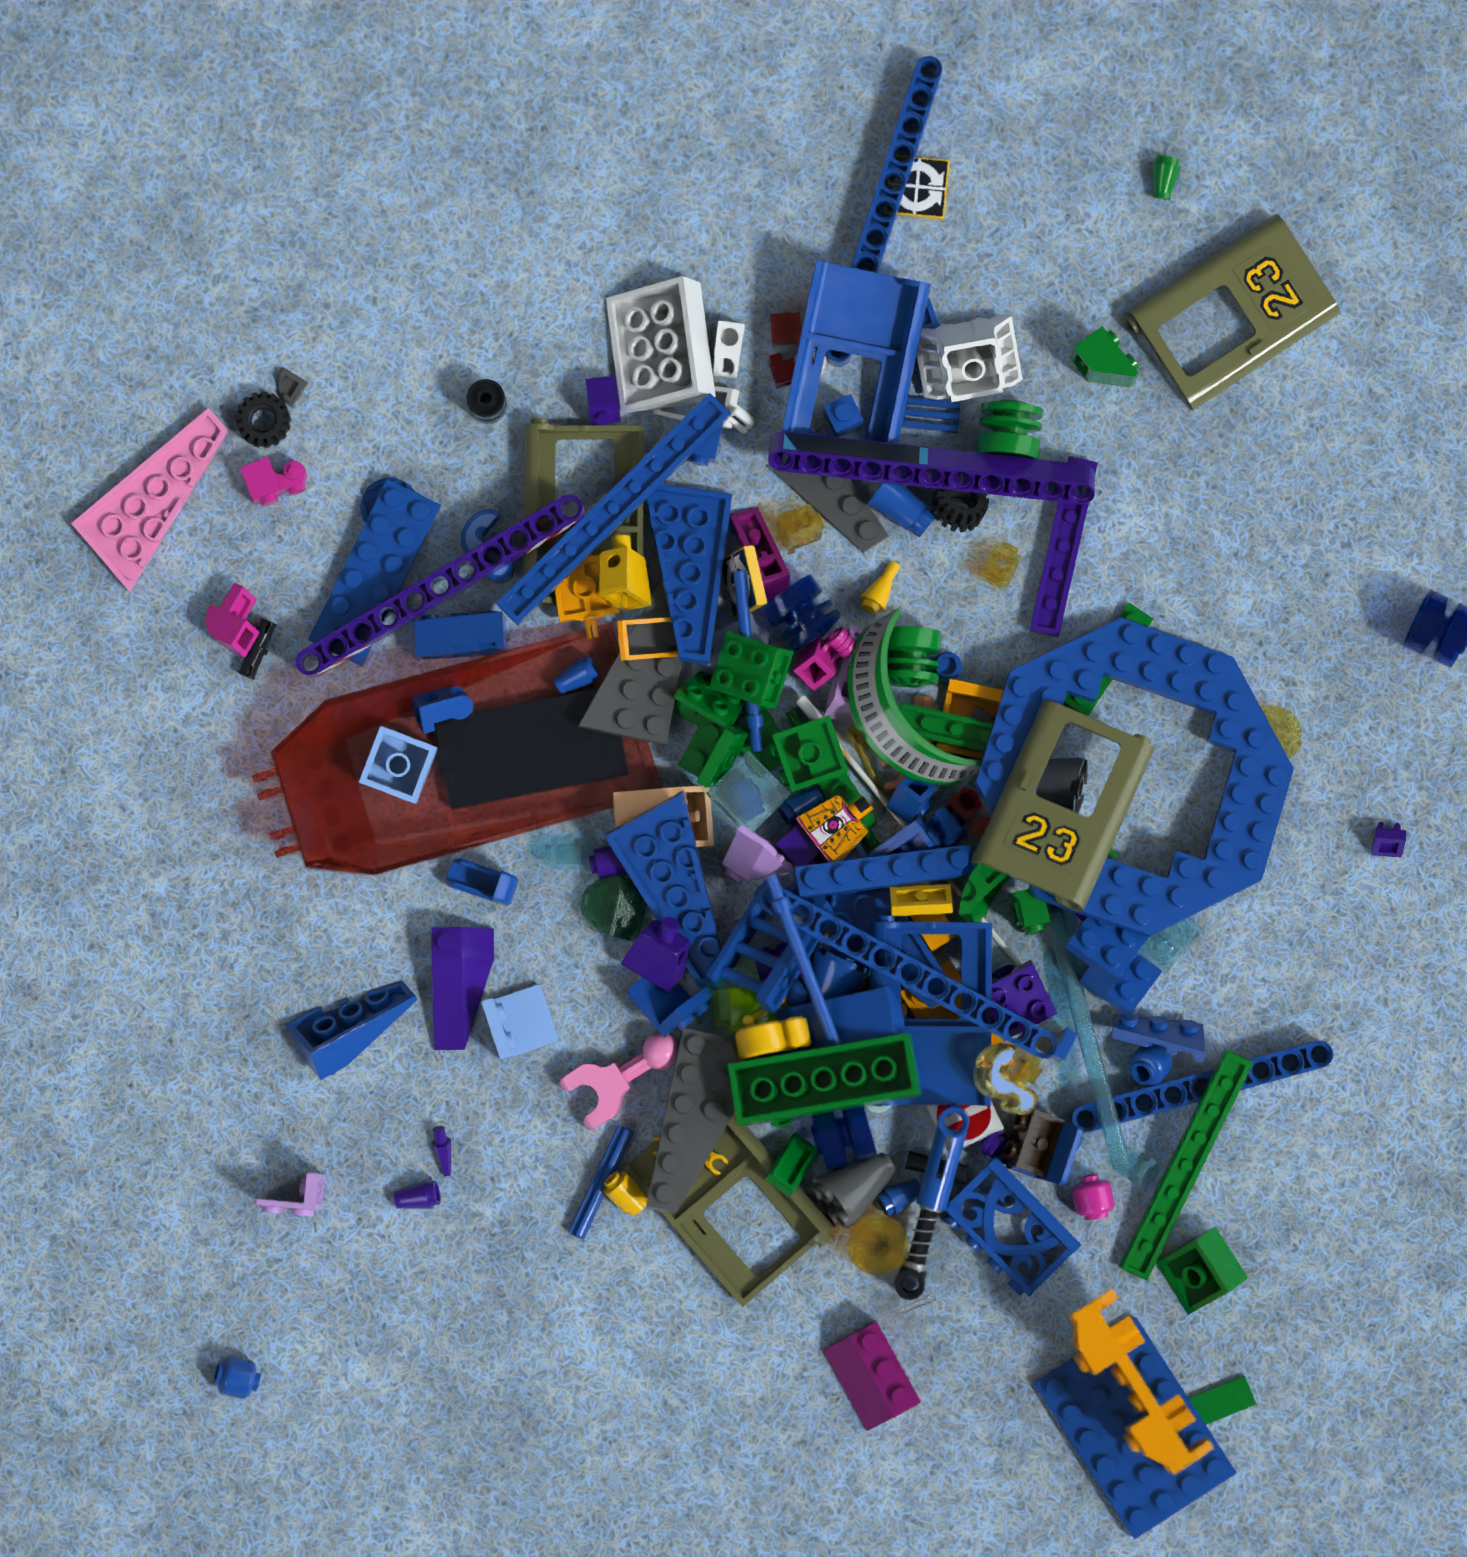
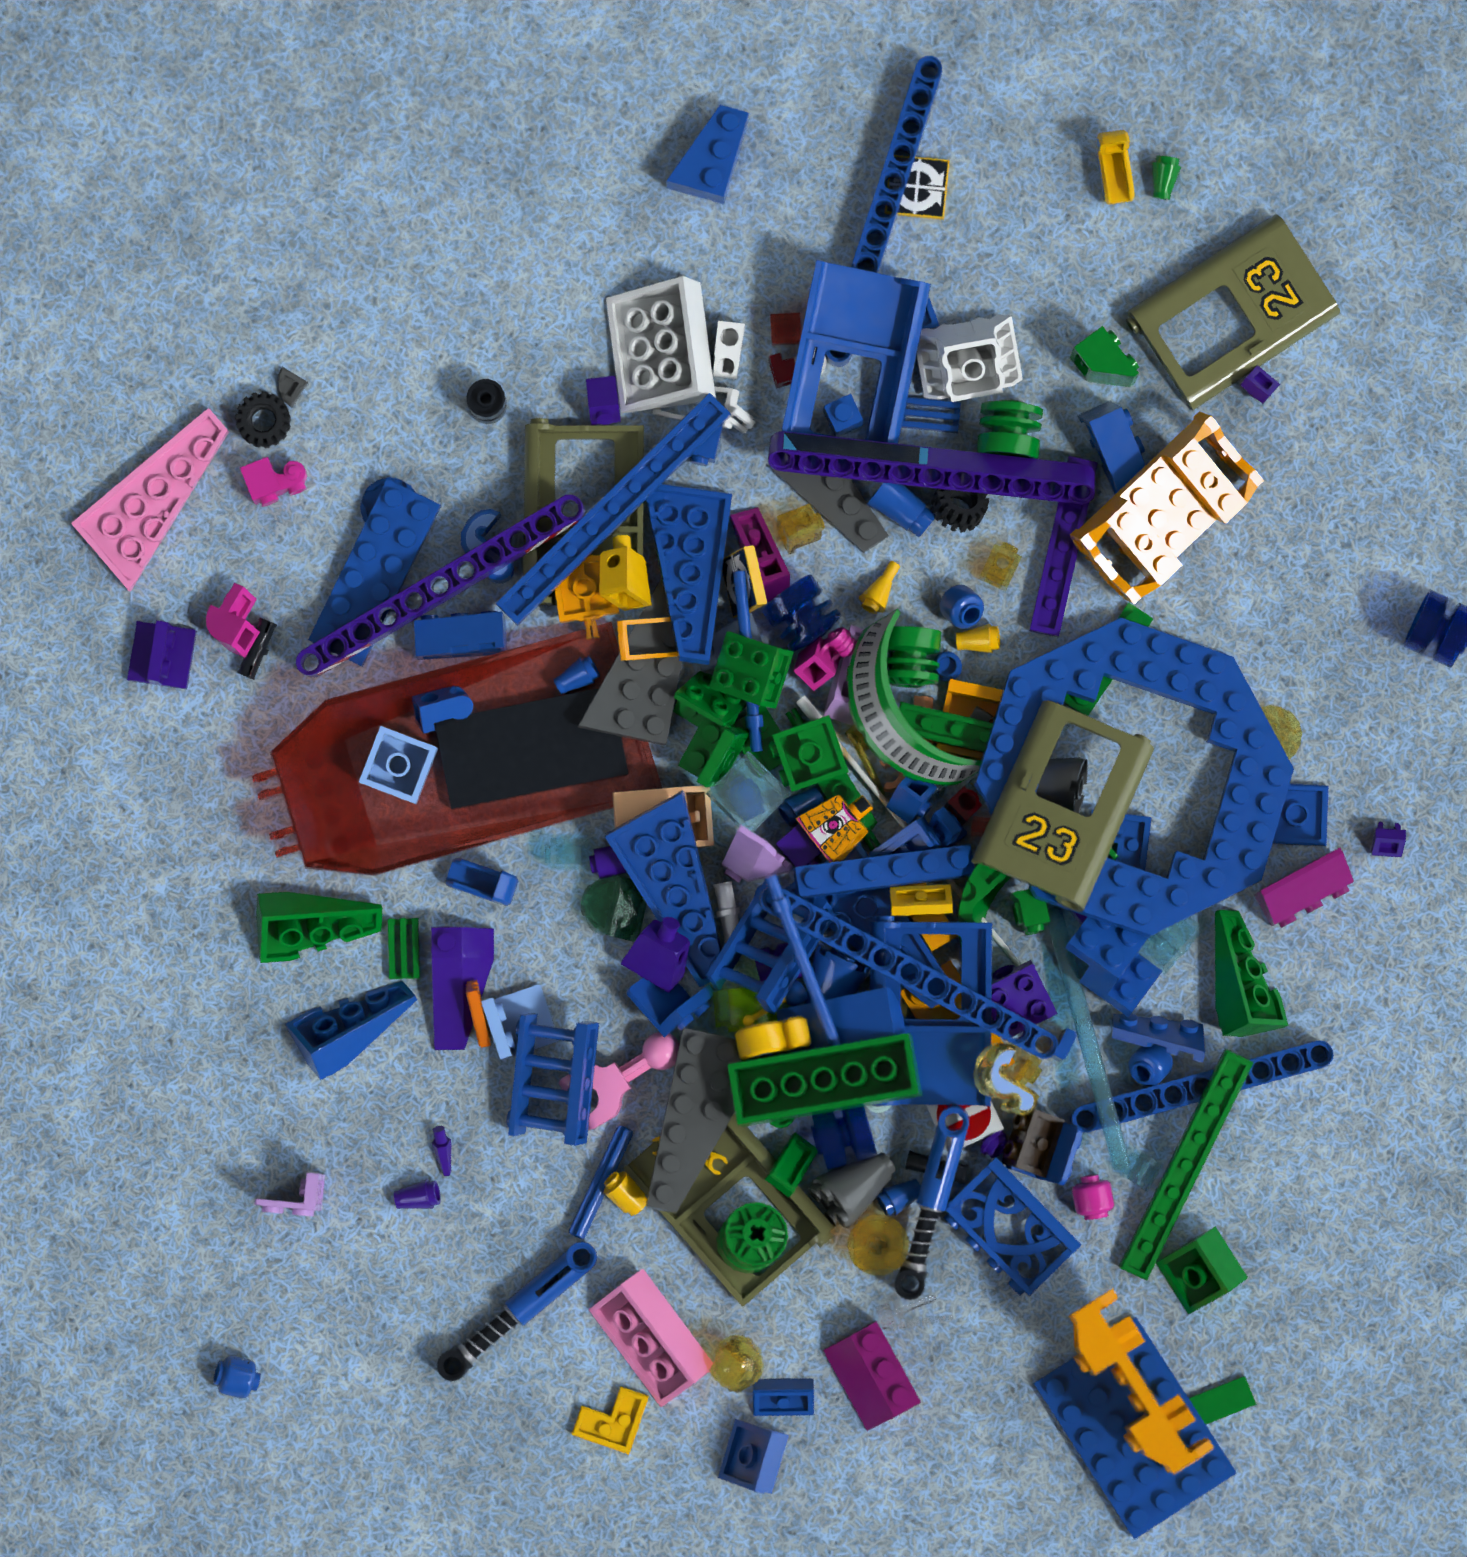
(162, 654): none -> dark purple bracket
(300, 921): none -> green wedge
(403, 943): none -> green tile
(478, 1014): none -> orange tile
(519, 1309): none -> piece
(580, 1069): none -> blue fence
(613, 1430): none -> yellow tile
(651, 1337): none -> bright pink slope
(712, 157): none -> blue wedge
(727, 908): none -> white pin
(737, 1363): none -> clear yellow hair
(743, 1253): none -> green wheel
(753, 1457): none -> blue bracket
(783, 1397): none -> blue slope
(961, 606): none -> blue head
(980, 639): none -> yellow cone
(1114, 442): none -> blue wedge
(1115, 166): none -> yellow animal
(1133, 840): none -> blue plate
(1168, 507): none -> piece
(1241, 993): none -> green wedge
(1259, 384): none -> dark purple plate
(1303, 816): none -> blue tile
(1305, 888): none -> magenta slope

